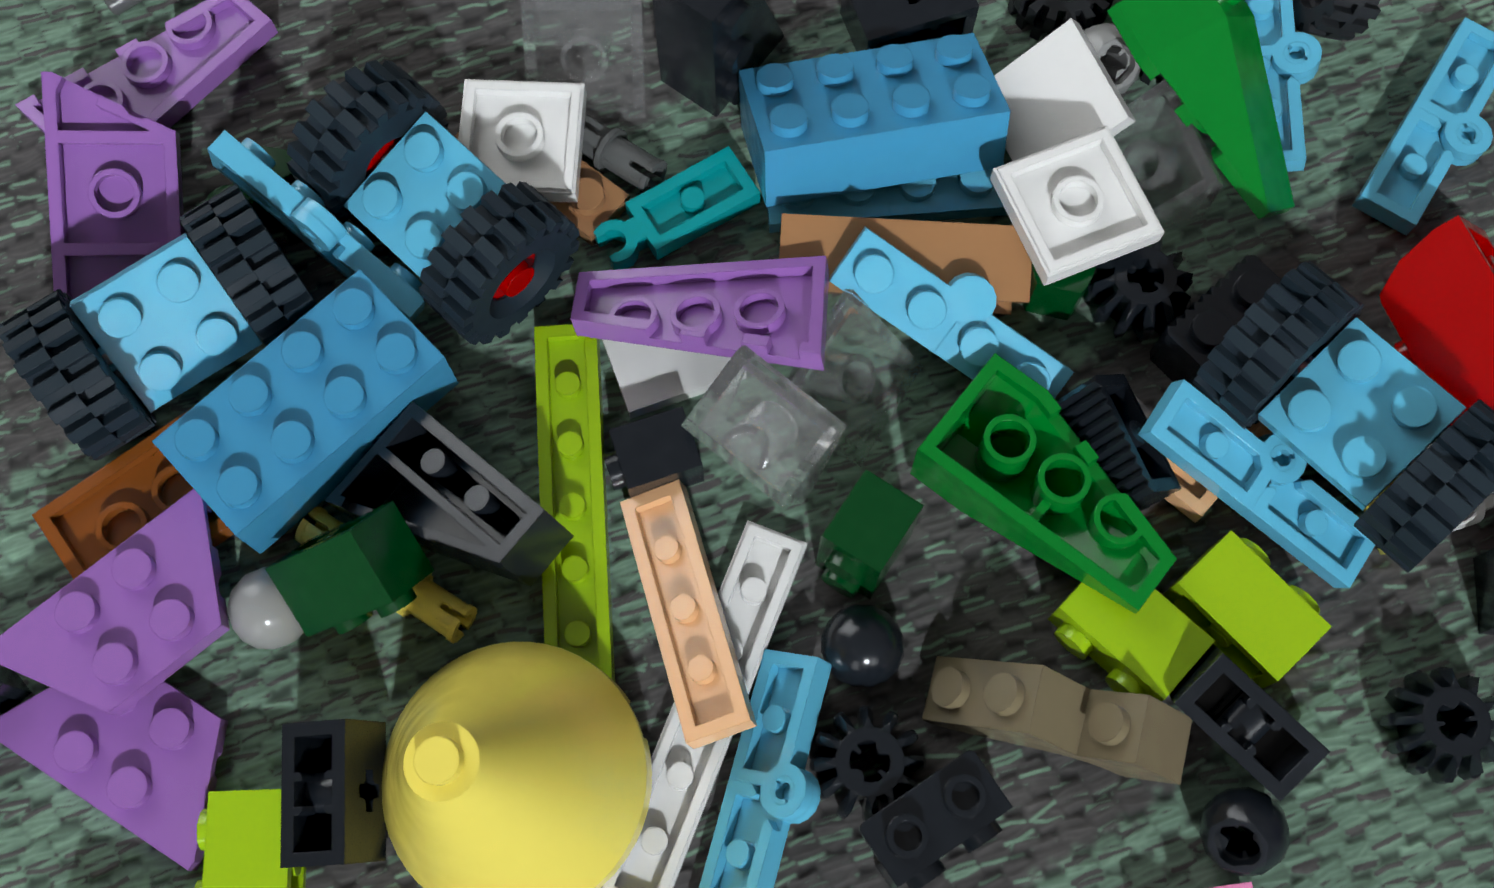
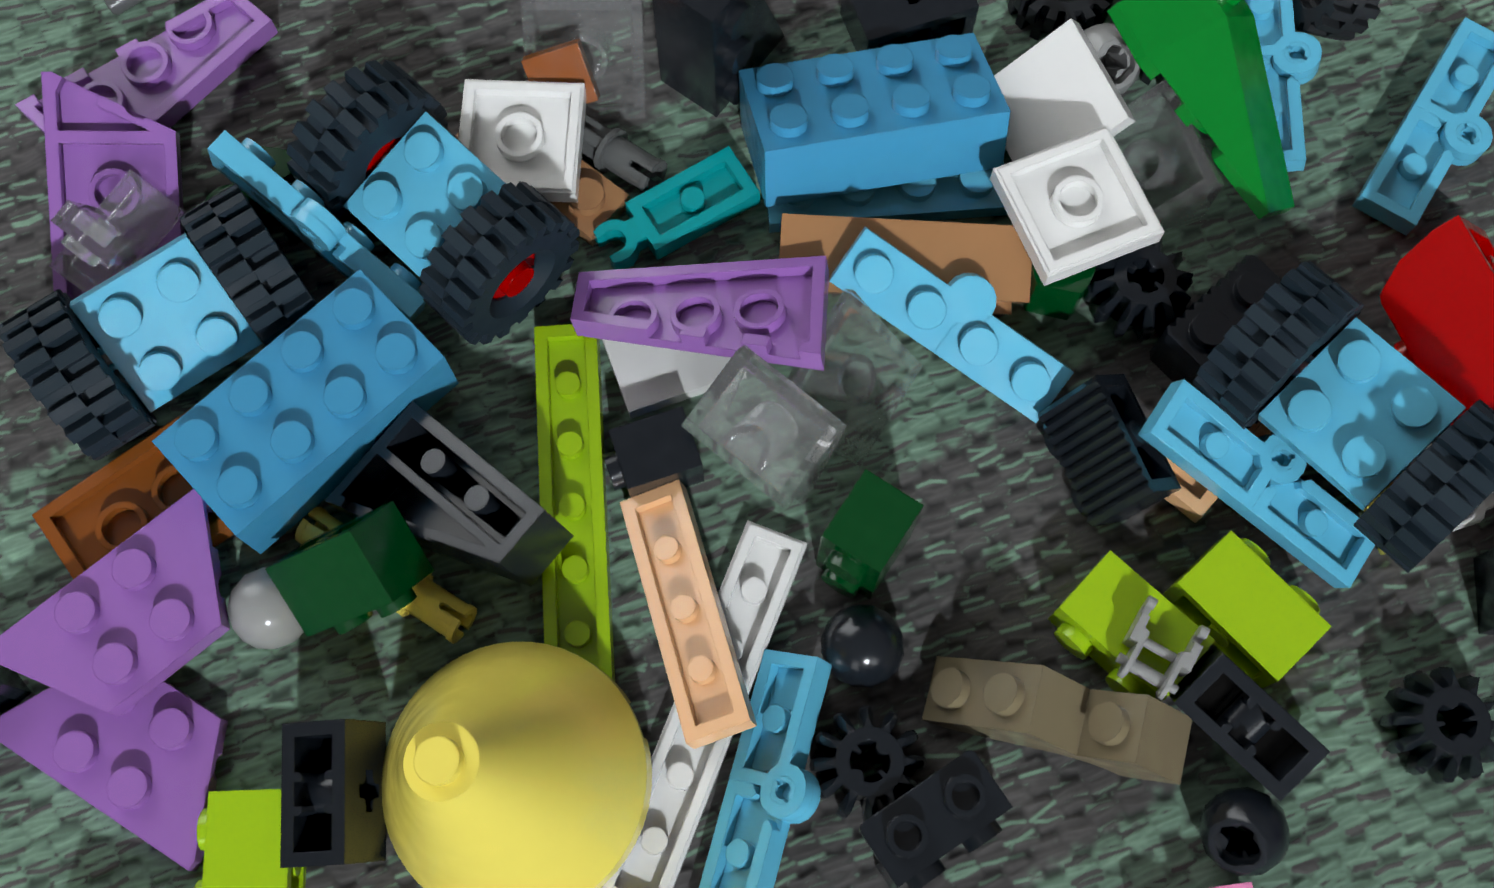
(115, 233): none -> clear bracket
(562, 64): none -> dark orange tile
(1030, 478): green wedge -> none
(1138, 638): none -> light grey piece

